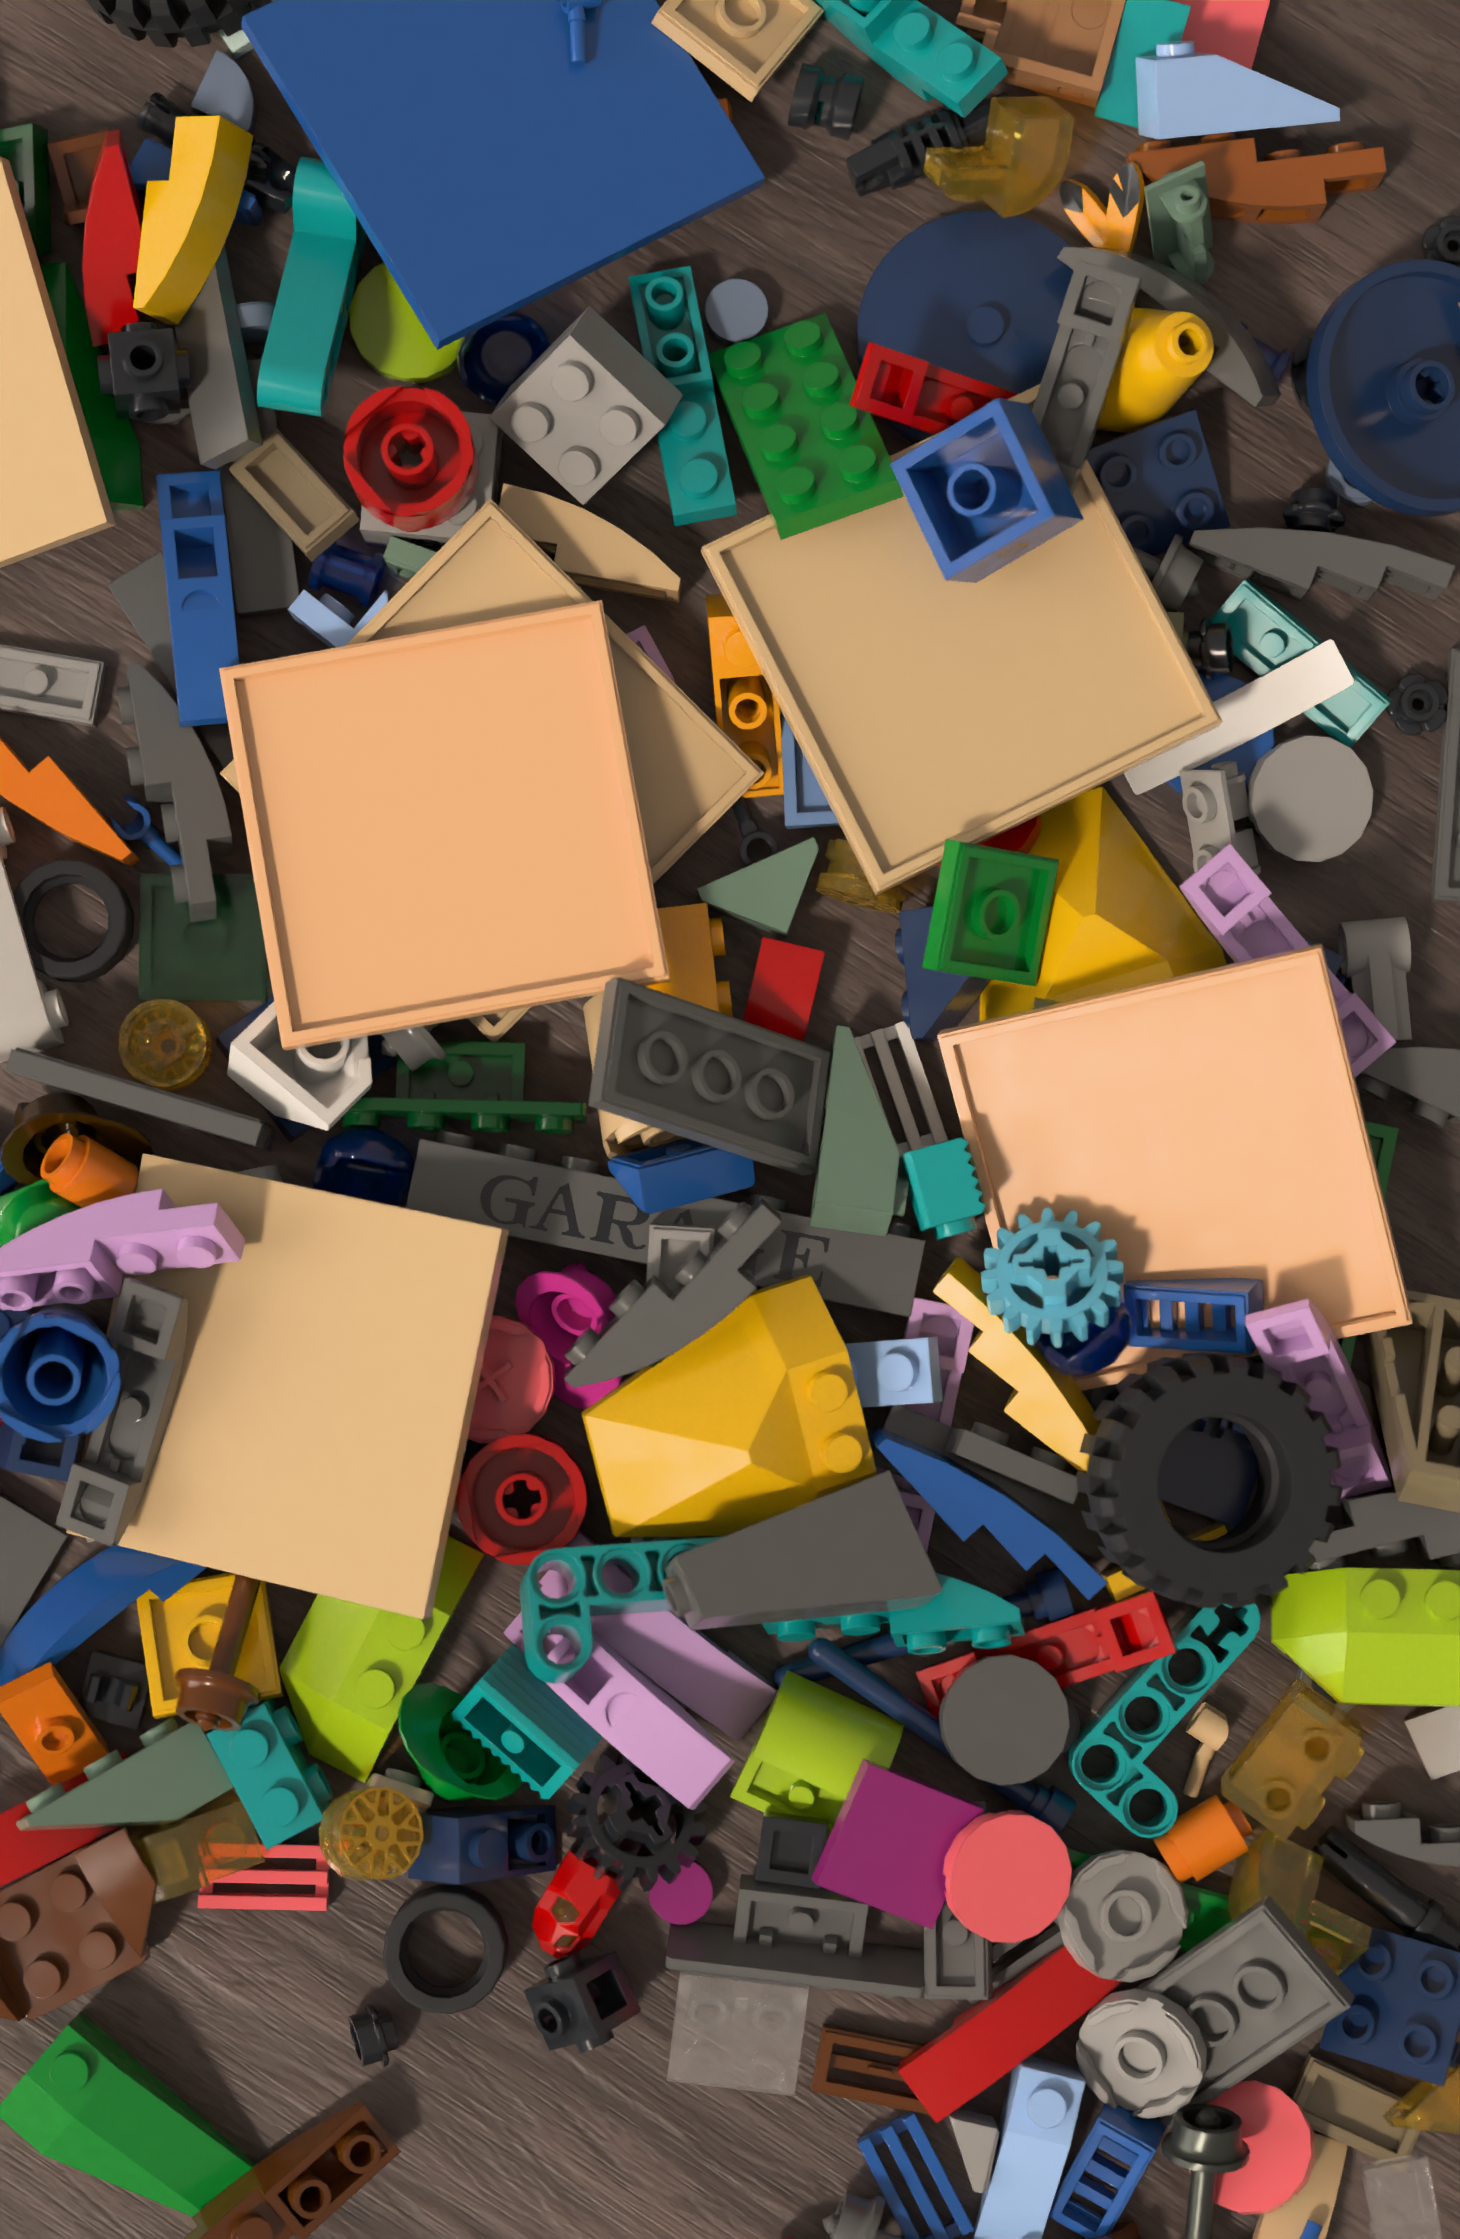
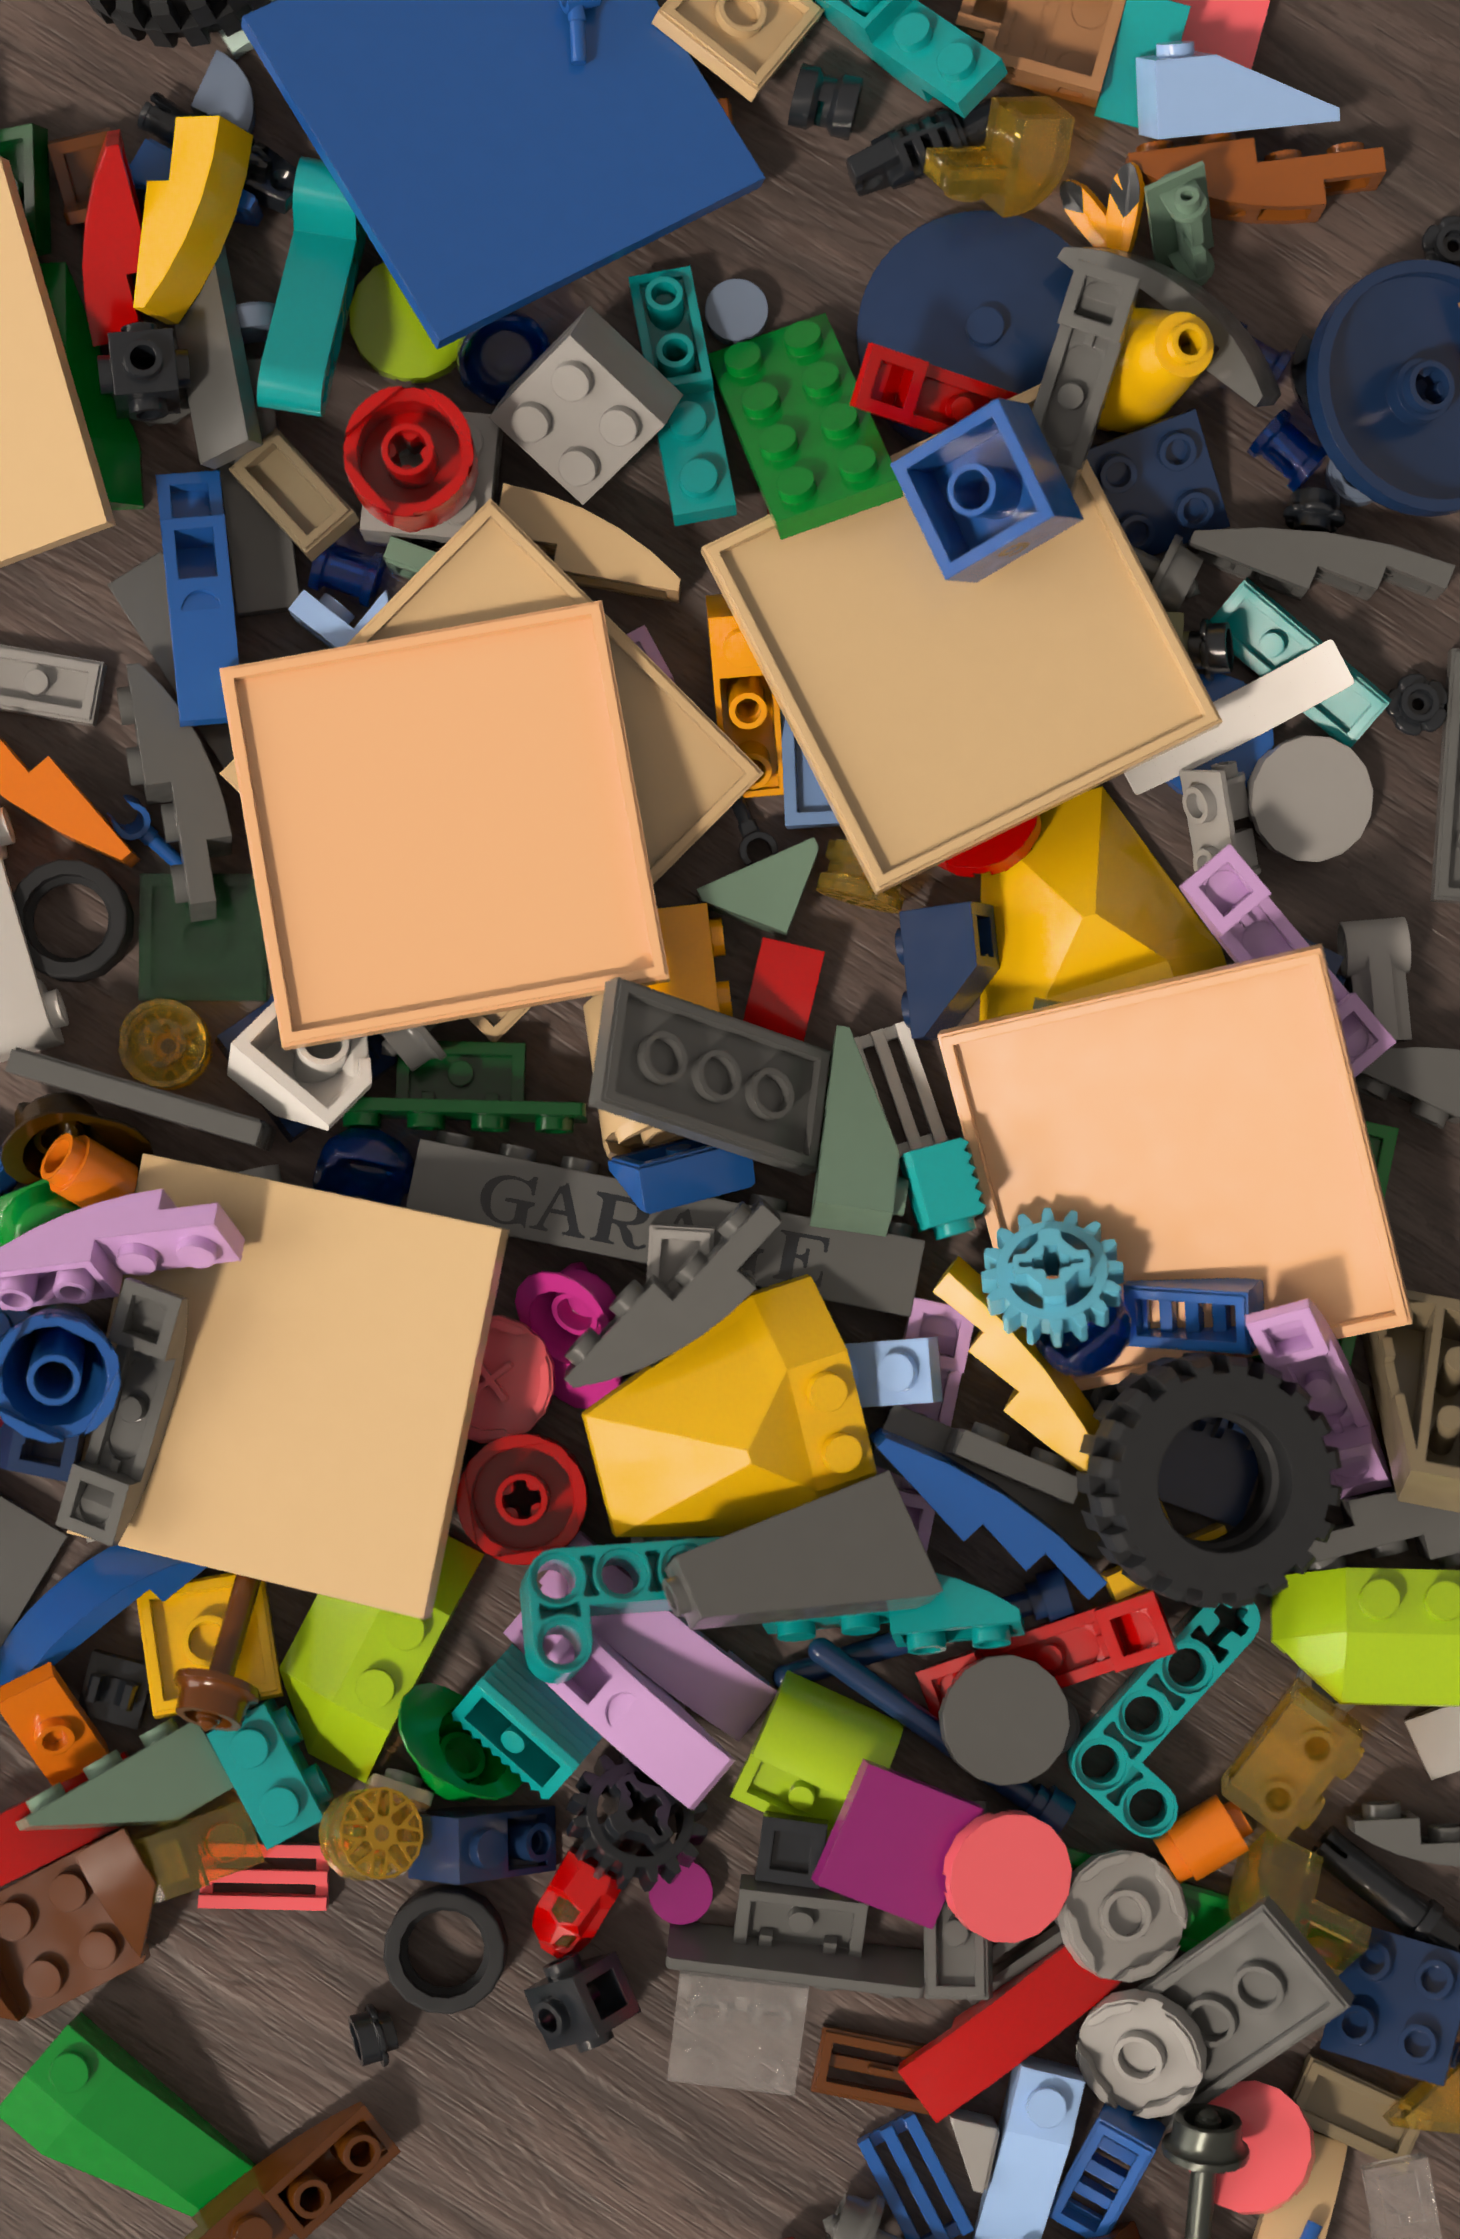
(990, 913): green tile -> none
(1212, 1730): tan hand -> none
(1288, 450): none -> clear blue bush

